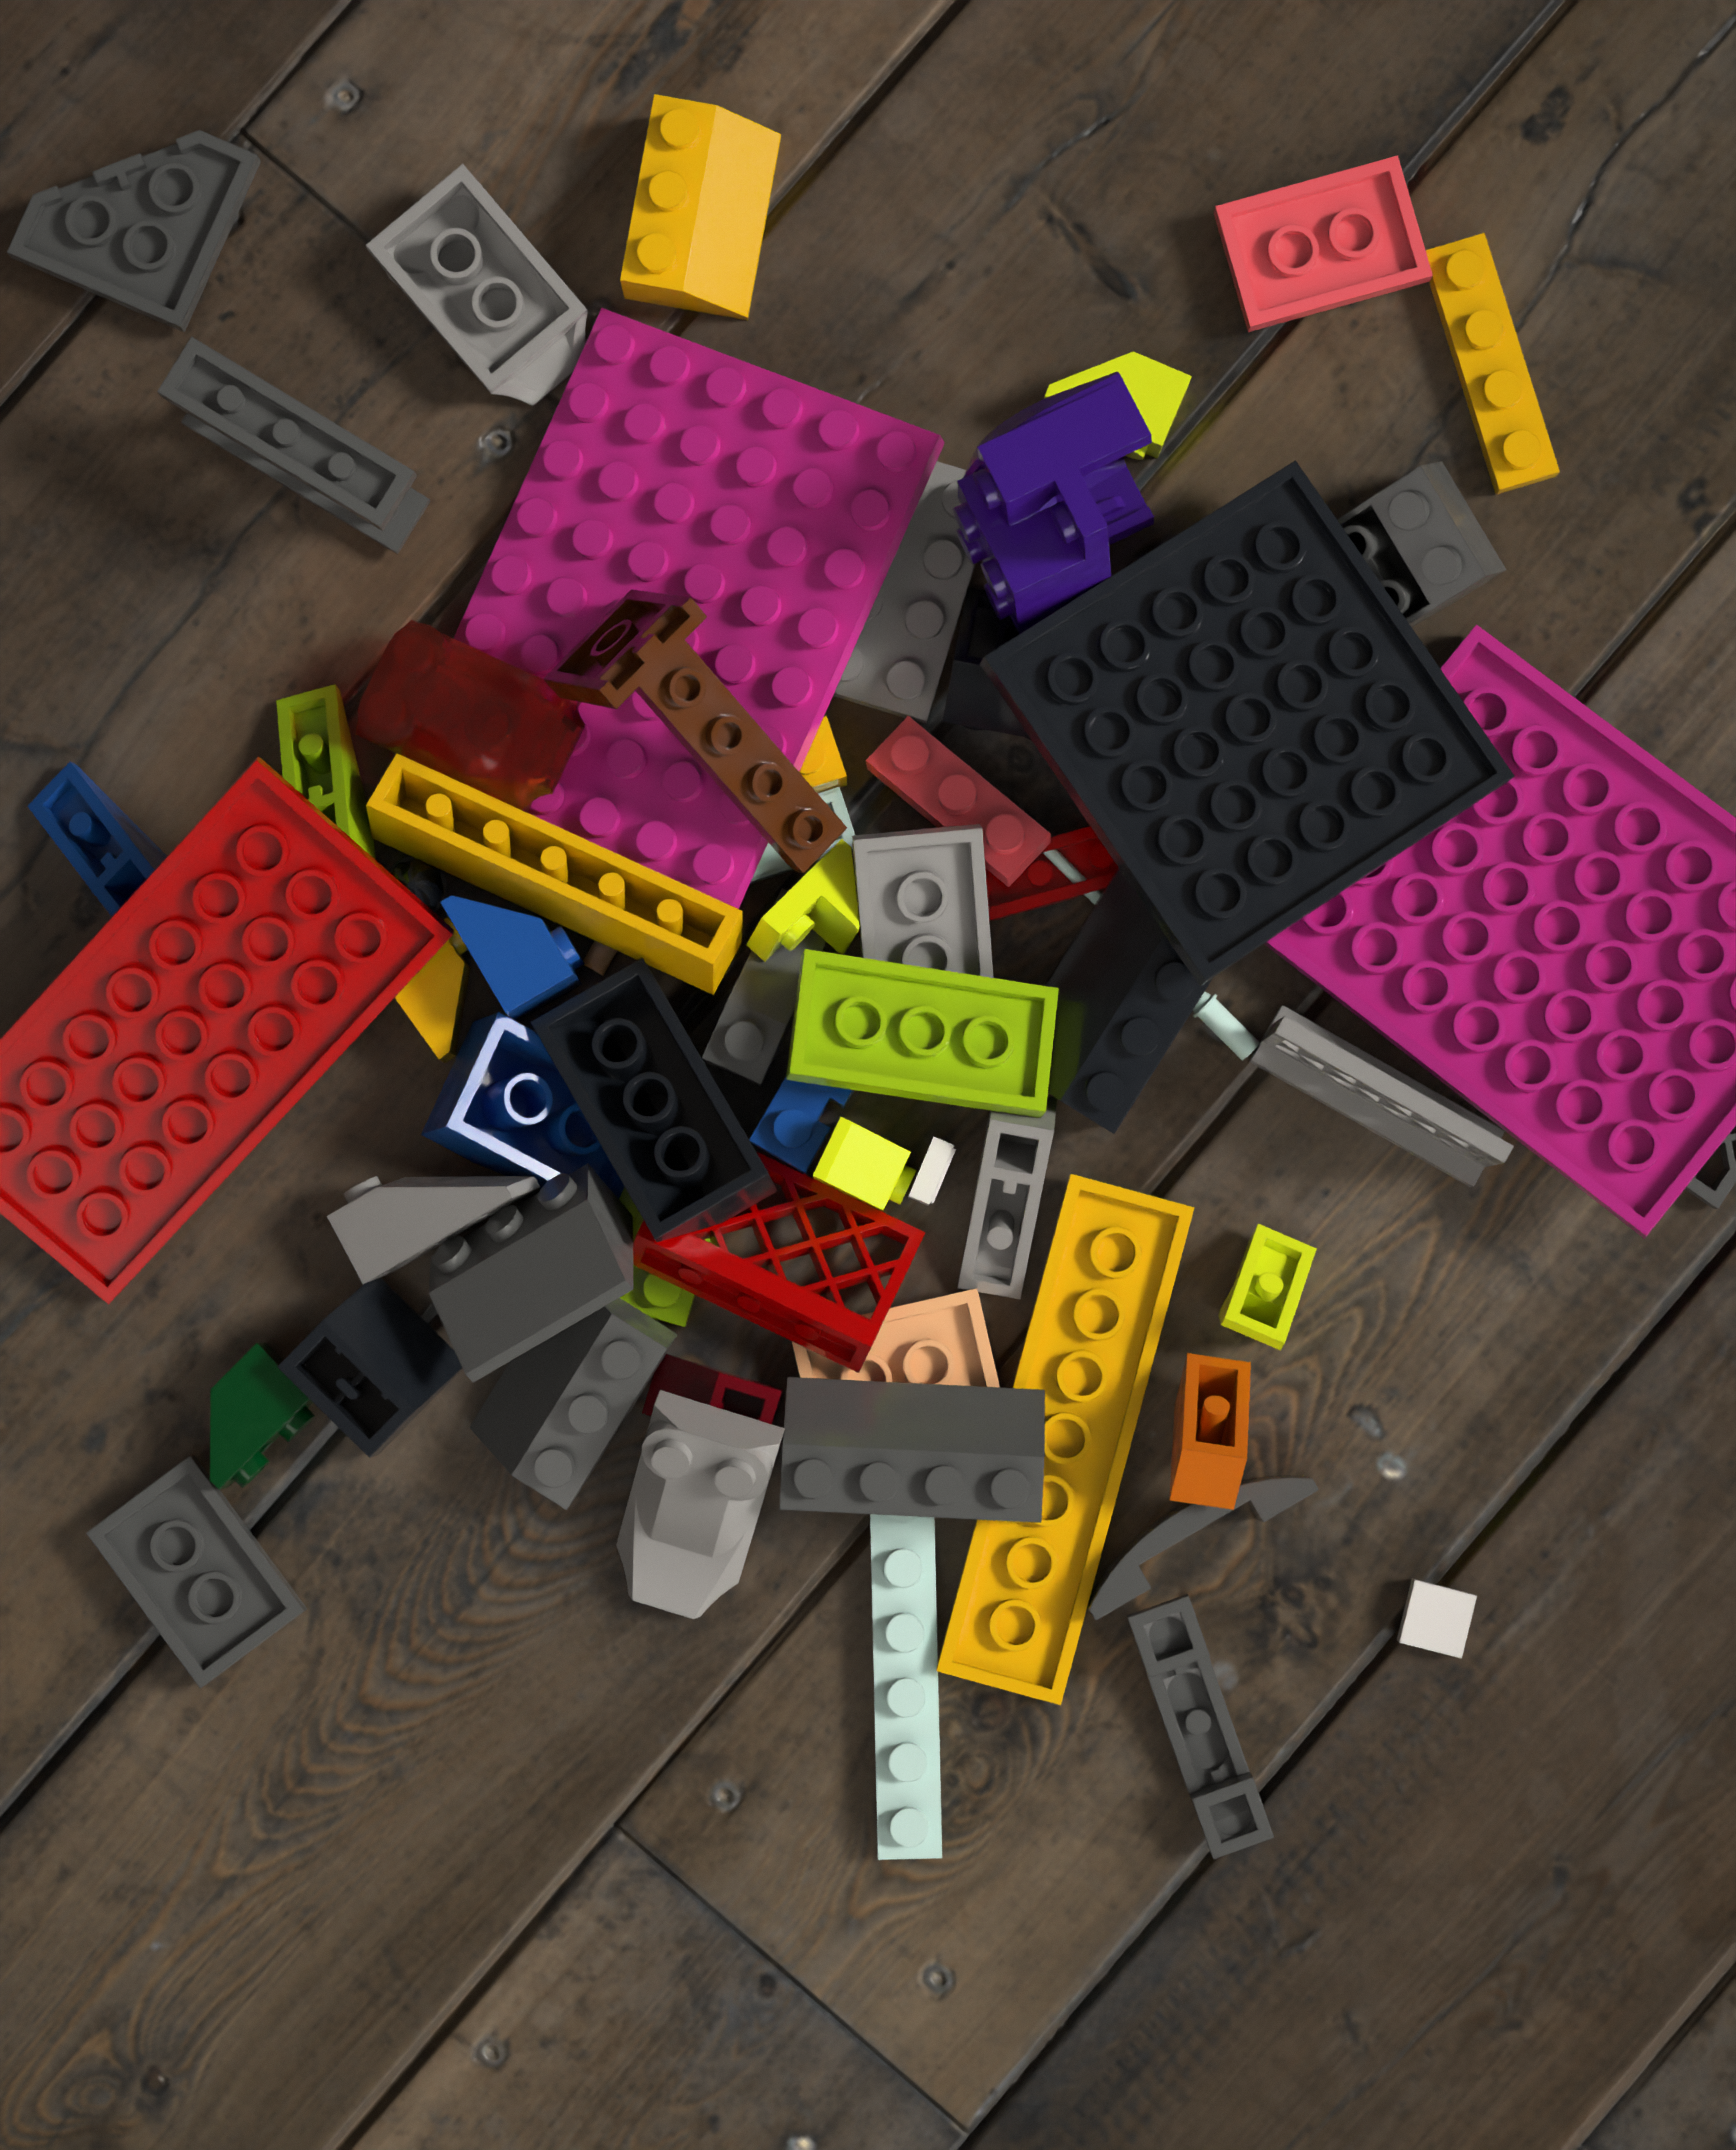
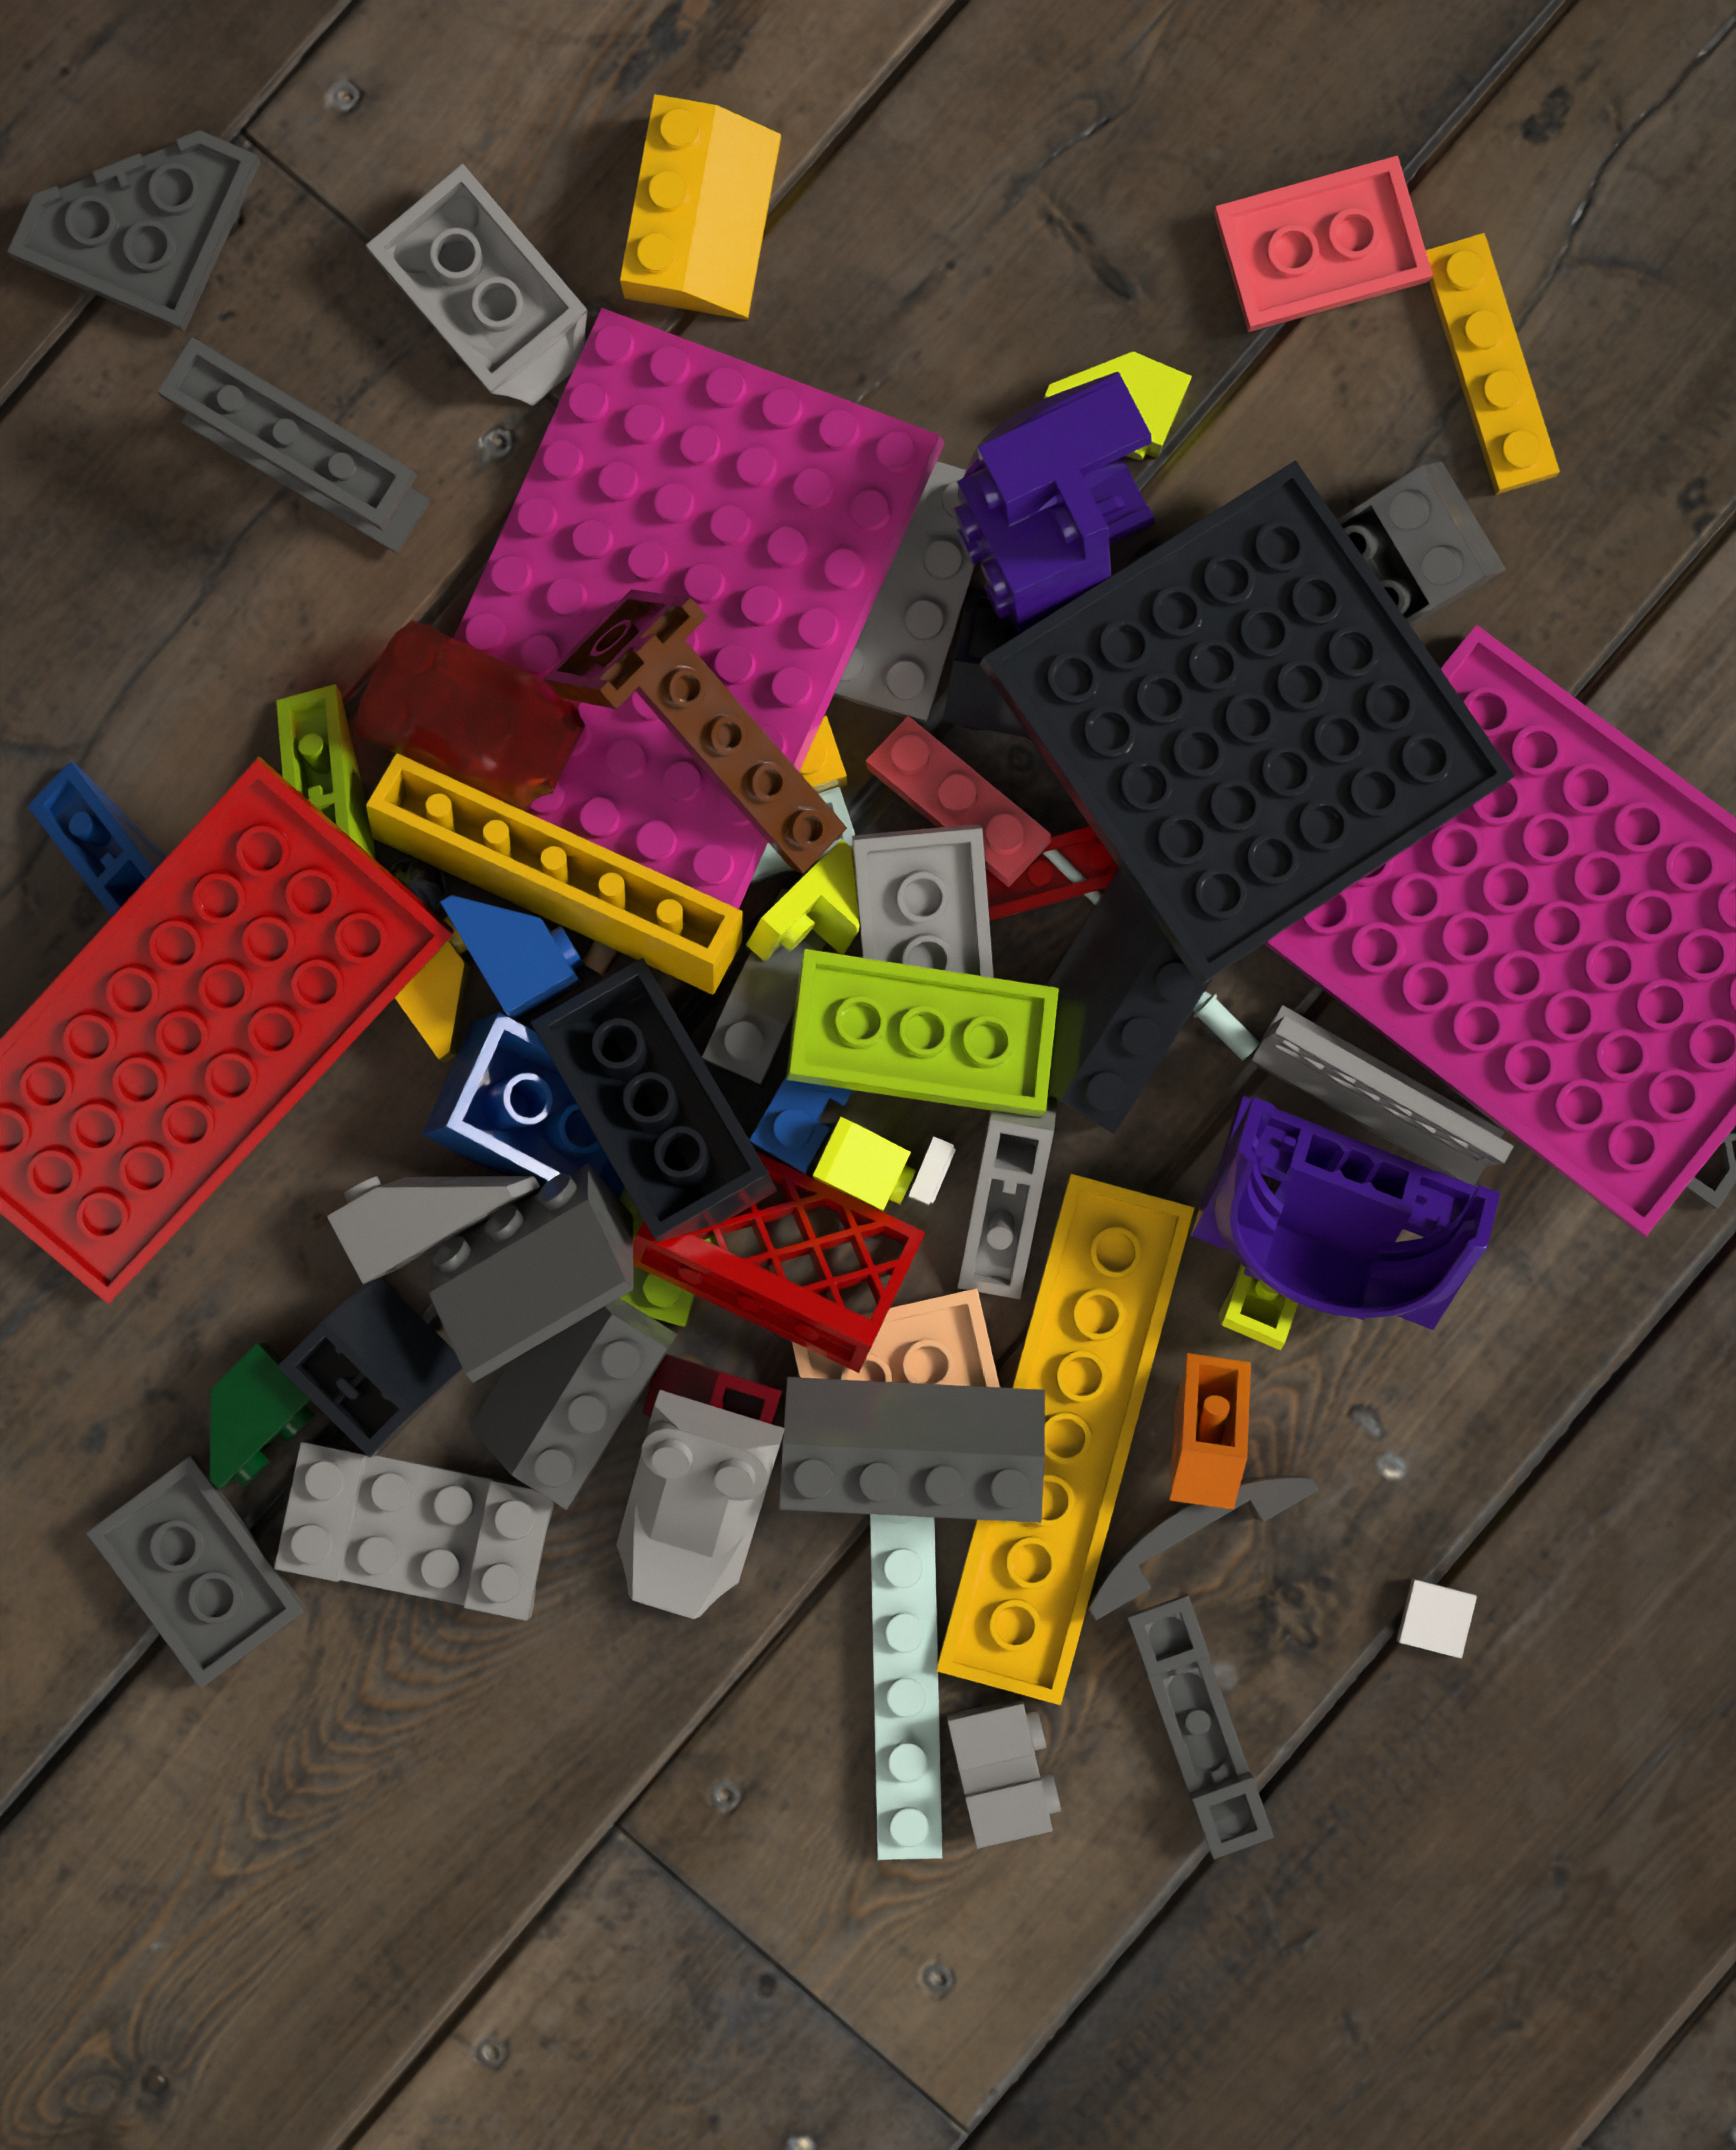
(414, 1529): none -> light grey piece
(1001, 1772): none -> light grey brick
(1334, 1219): none -> dark purple piece

